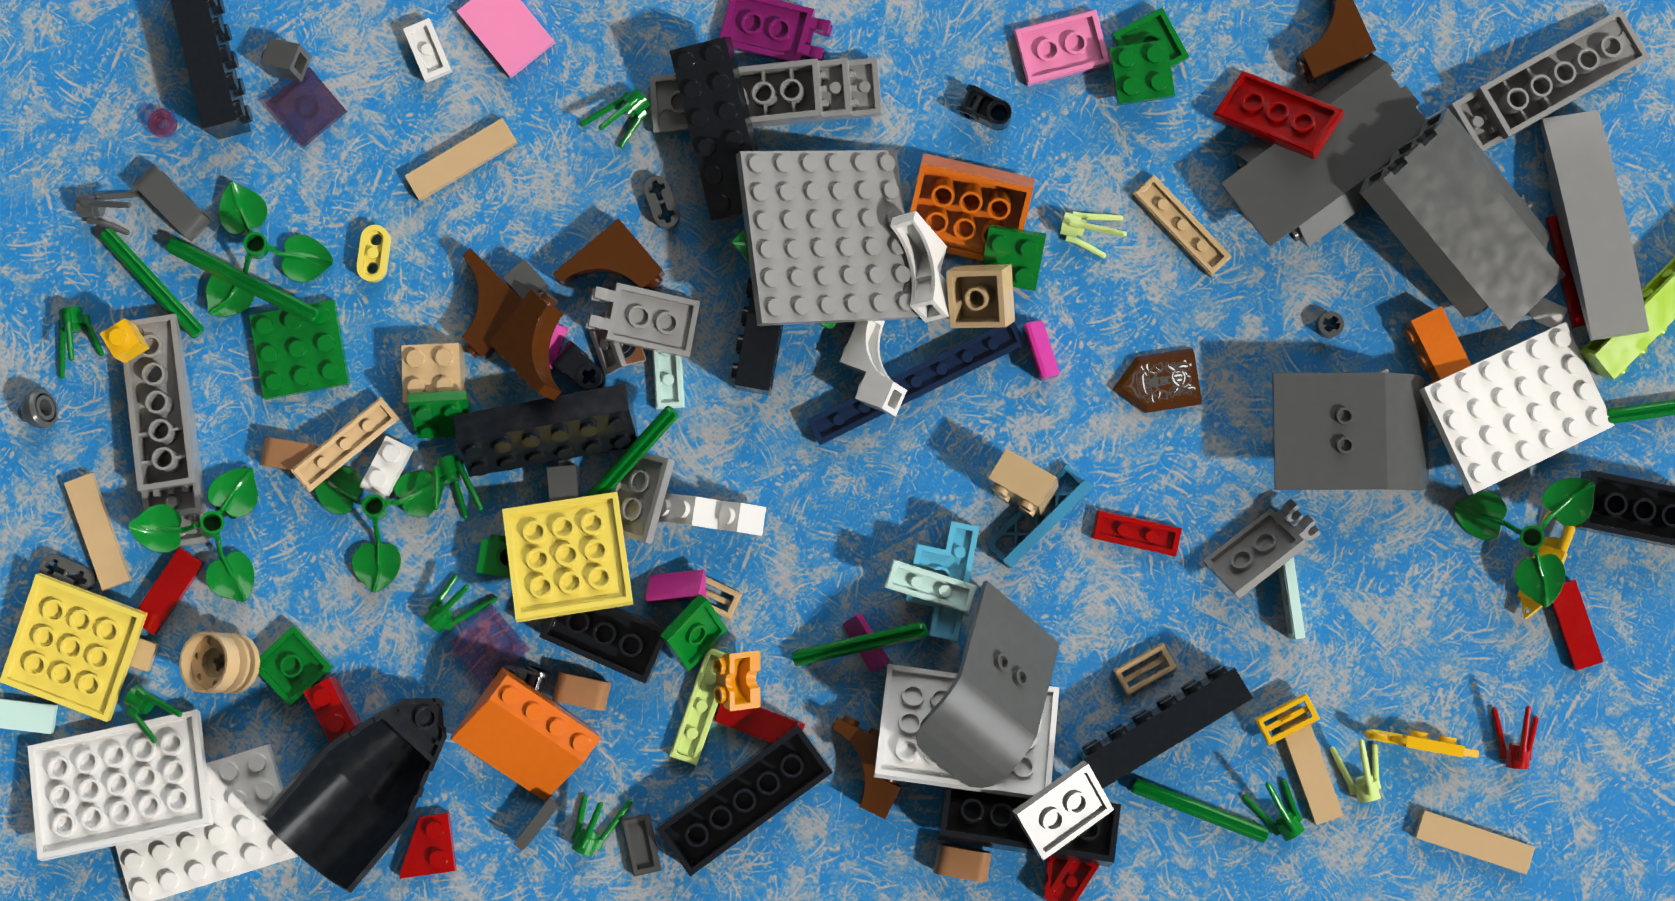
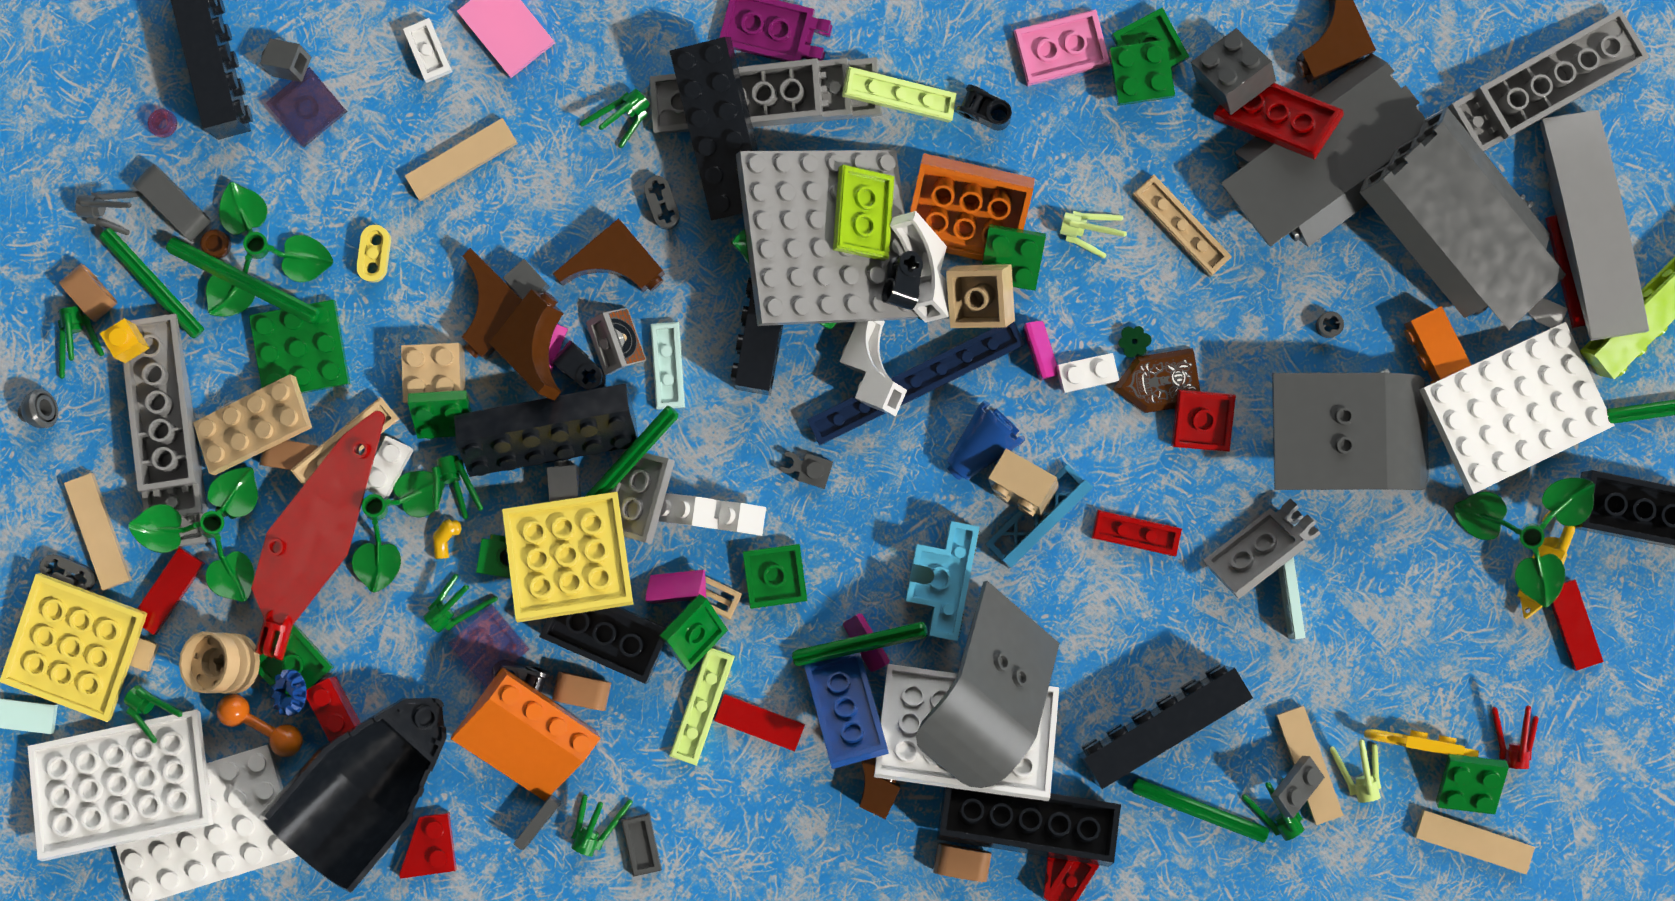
(88, 292): none -> medium nougat beam
(215, 243): none -> reddish brown tile
(252, 424): none -> tan plate
(283, 740): none -> orange piece
(295, 685): none -> blue gear
(313, 535): none -> red wing
(442, 536): none -> yellow arm
(646, 319): light grey tile -> none
(737, 680): light orange cylinder -> none
(744, 799): black brick -> none
(775, 576): none -> green plate
(811, 470): none -> dark grey plate
(846, 710): none -> blue plate
(863, 213): none -> lime tile
(899, 94): none -> yellowish green tile
(902, 281): none -> black piece
(930, 586): light aqua tile -> none
(982, 442): none -> blue cone
(1063, 810): plate -> none
(1087, 373): none -> white plate
(1142, 341): none -> dark green plant
(1165, 657): tan tile -> none
(1203, 420): none -> red tile
(1233, 71): none -> dark grey brick
(1289, 704): yellow tile -> none
(1297, 786): none -> dark grey plate
(1472, 784): none -> green plate

